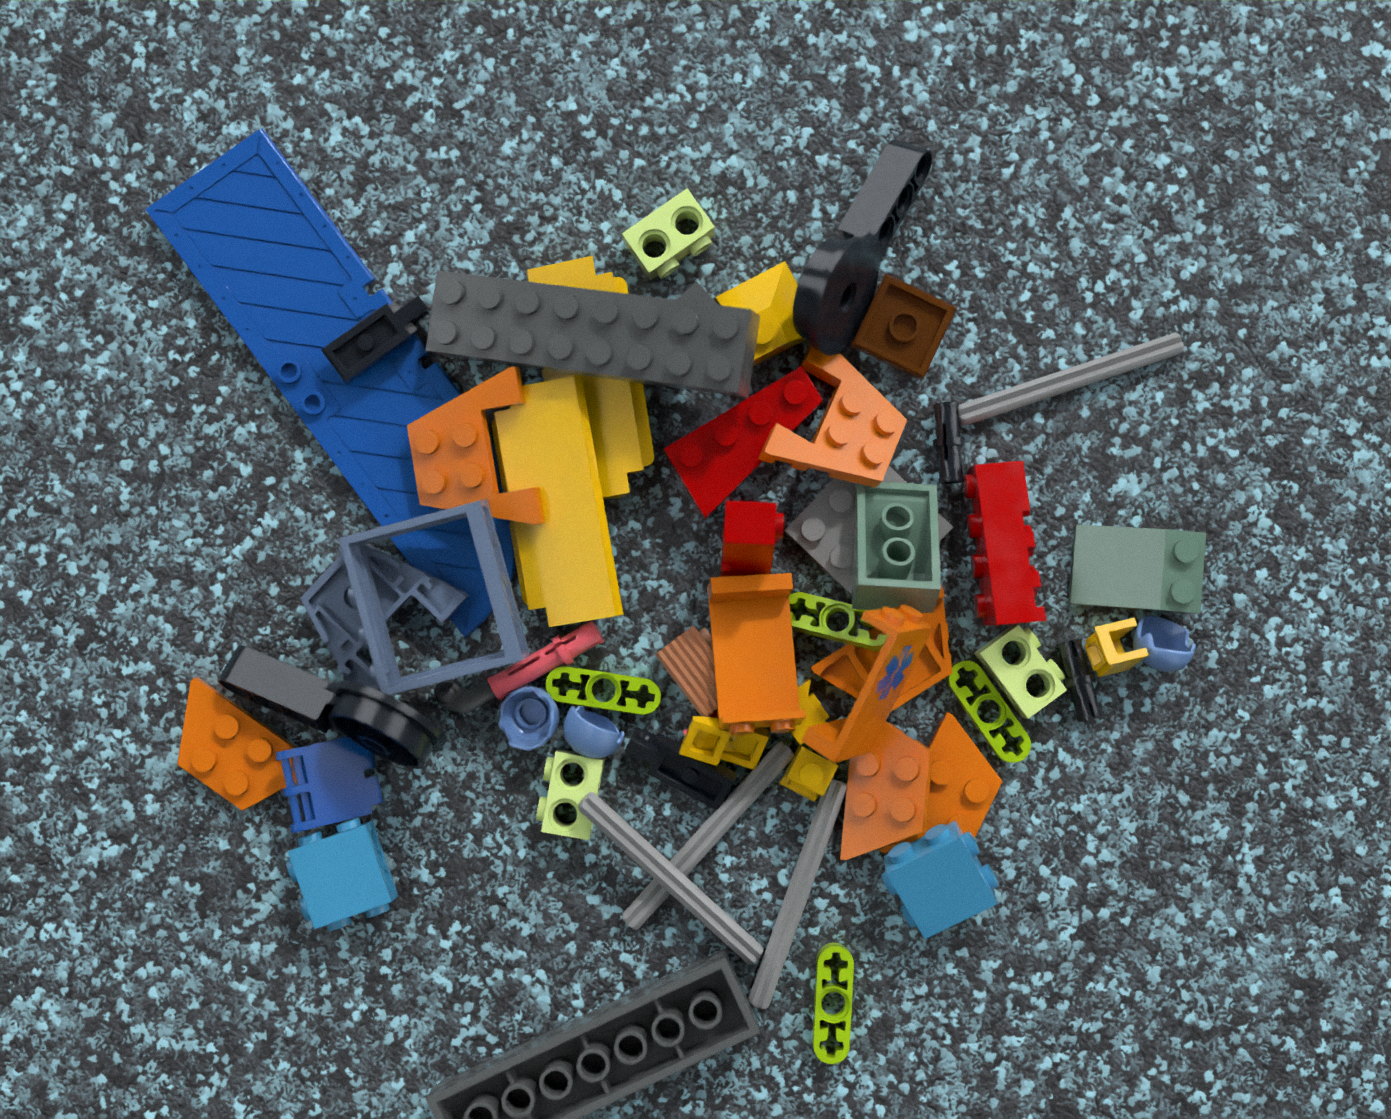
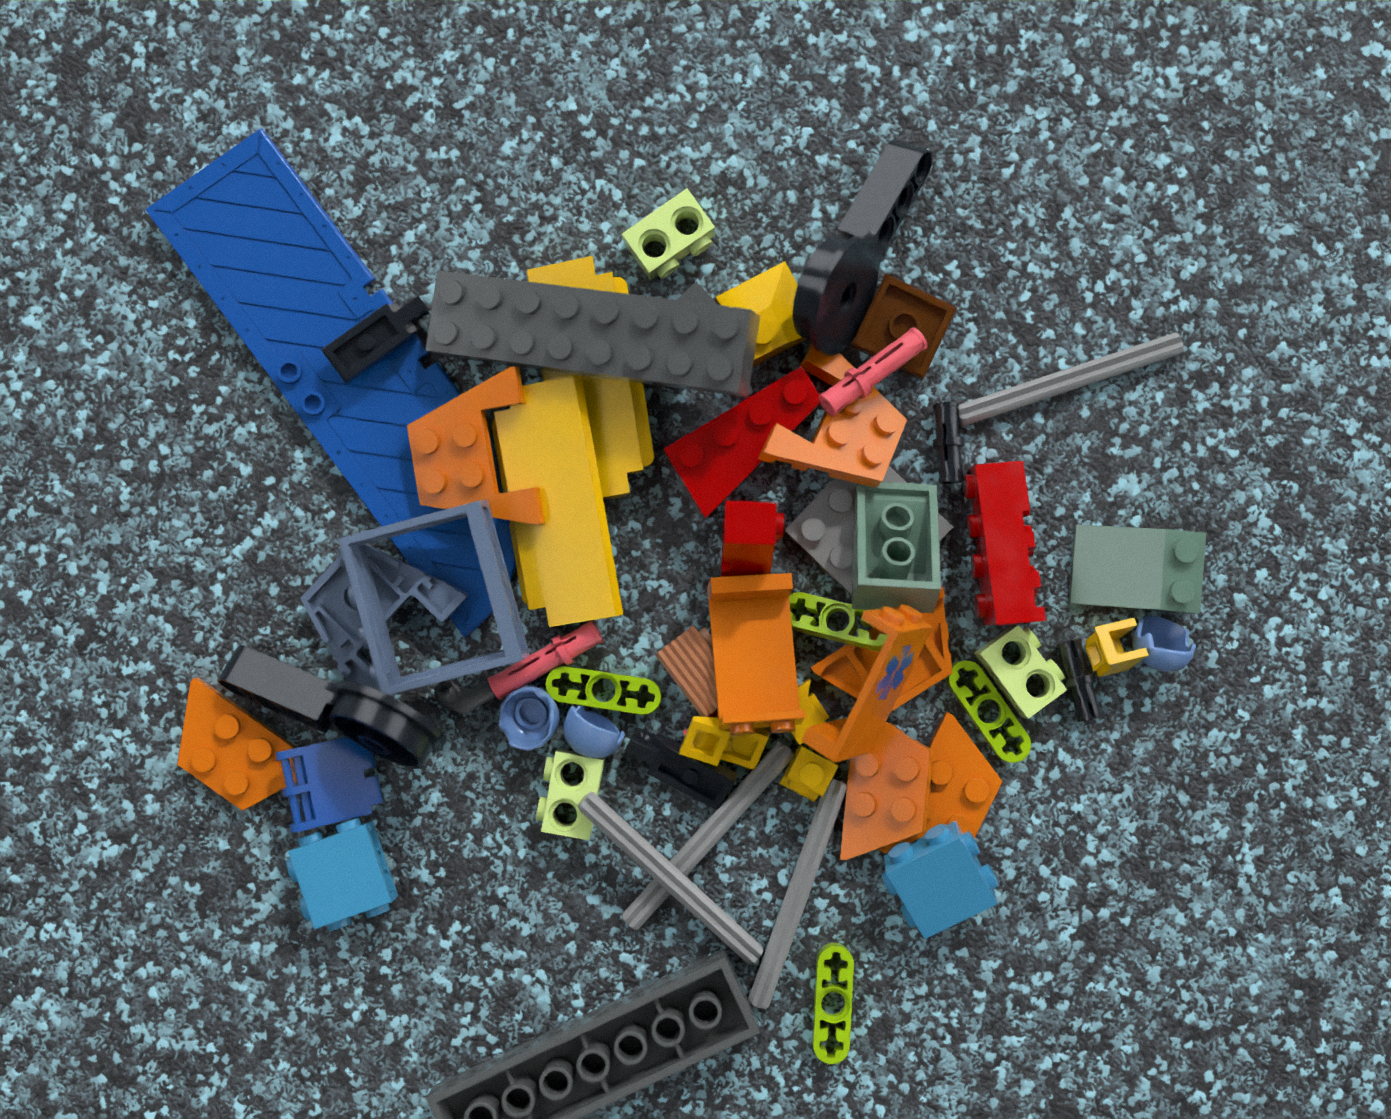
(859, 381): none -> coral pin

